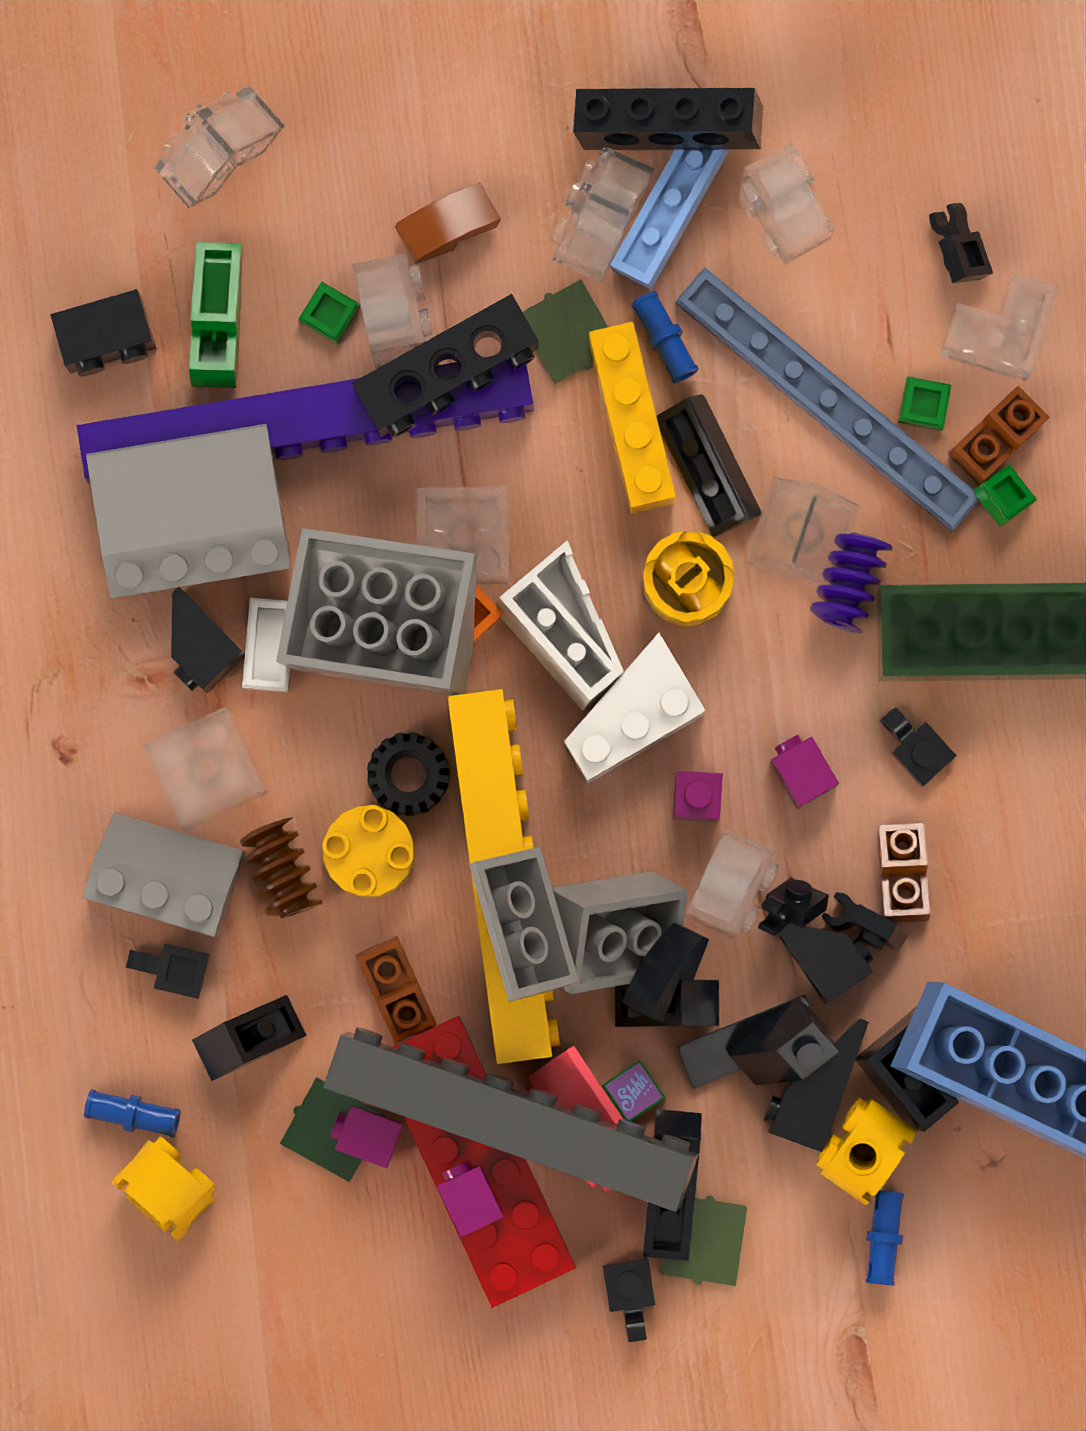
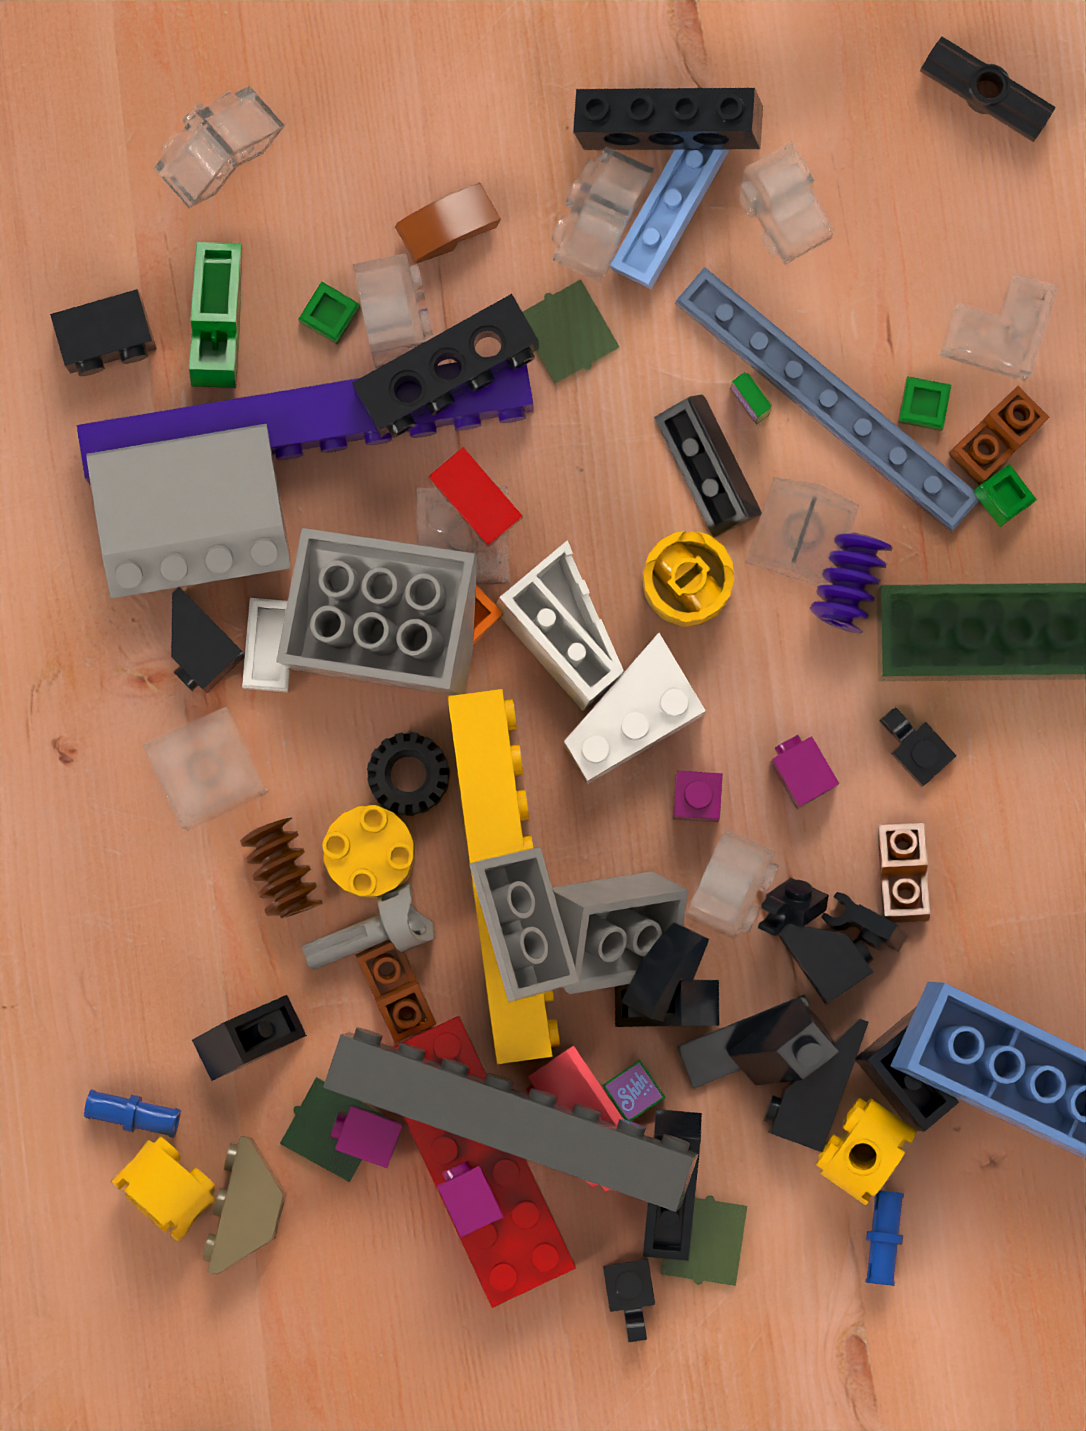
(164, 875): light grey slope -> none
(176, 970): black plate -> none
(247, 1209): none -> dark tan slope
(395, 921): none -> light grey piece
(475, 497): none -> red tile
(631, 418): yellow brick -> none
(664, 337): blue pin -> none
(751, 397): none -> green tile
(962, 71): none -> black piece
(962, 250): black plate -> none

